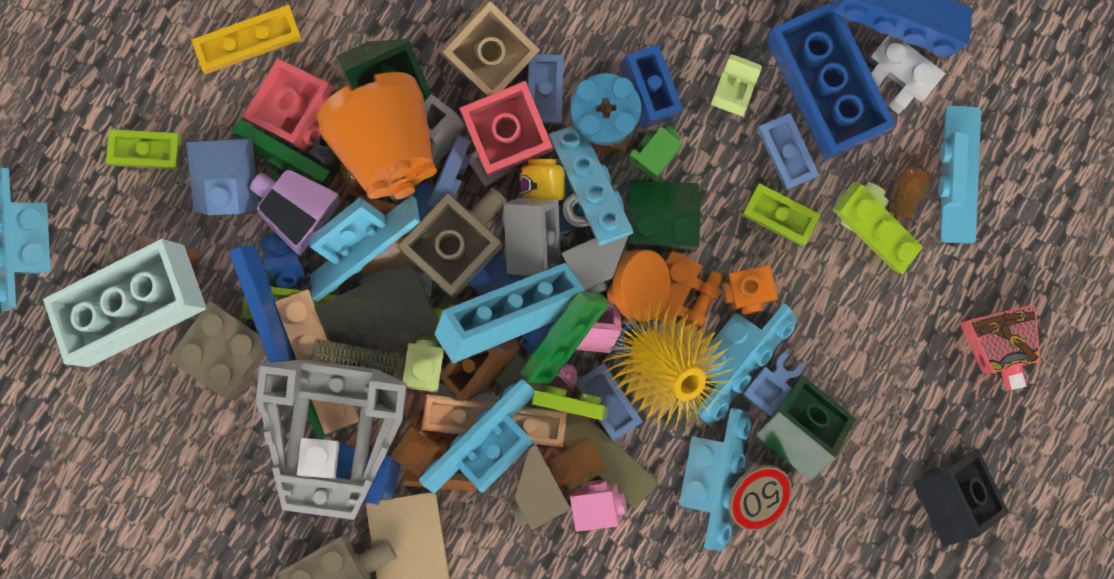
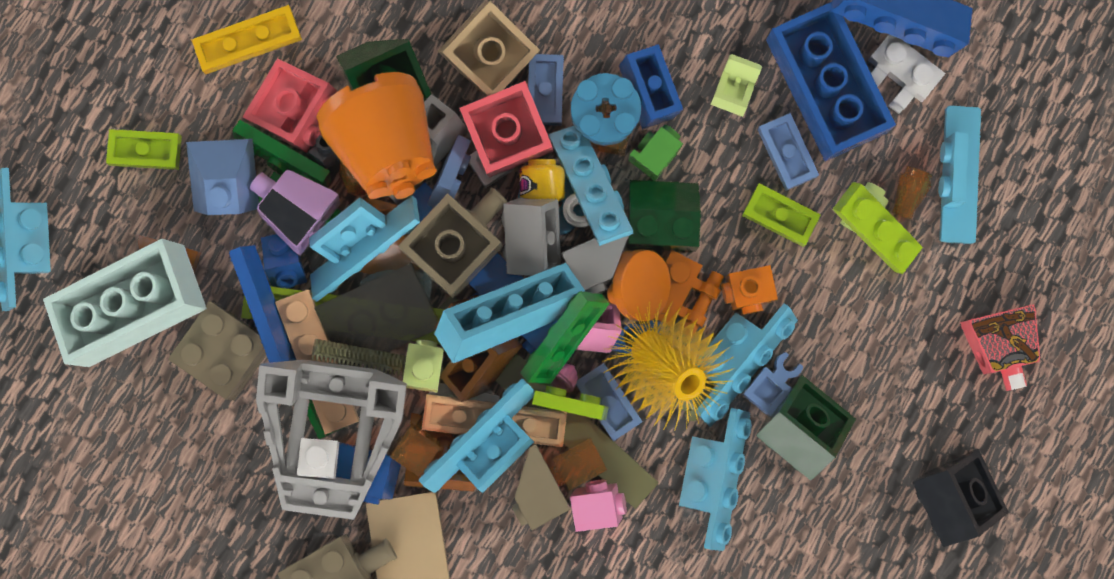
(760, 497): piece -> none

